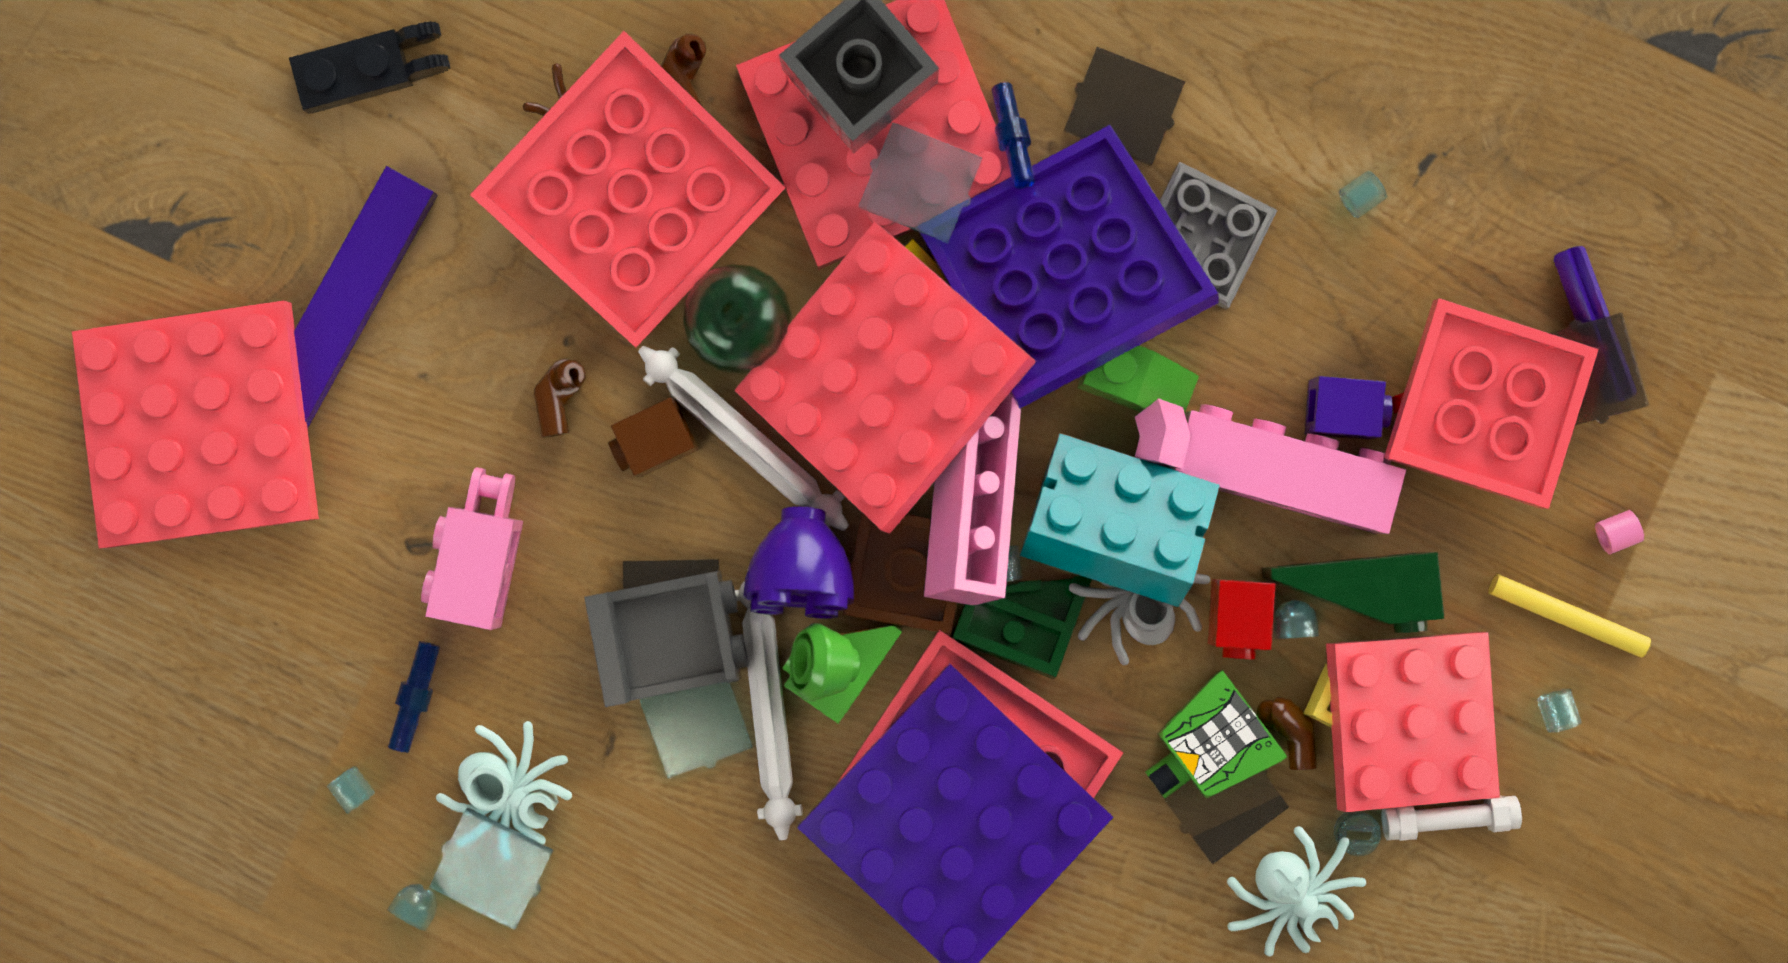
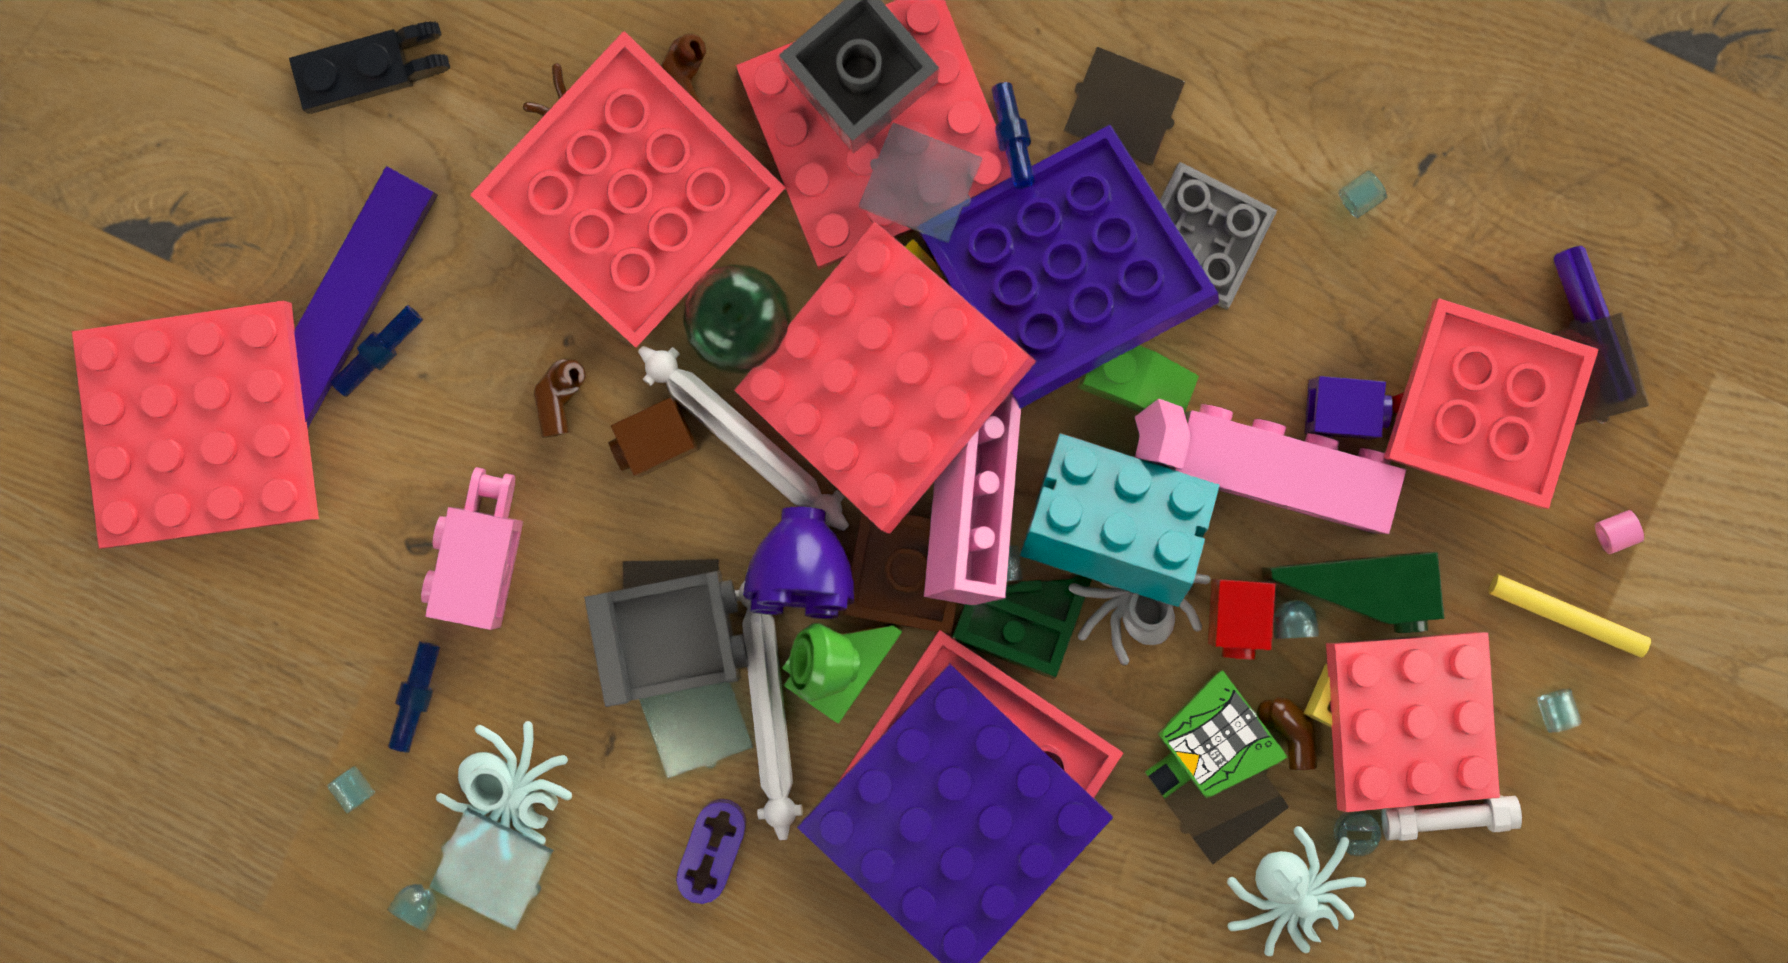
(376, 351): none -> clear blue bar
(699, 846): none -> dark purple beam

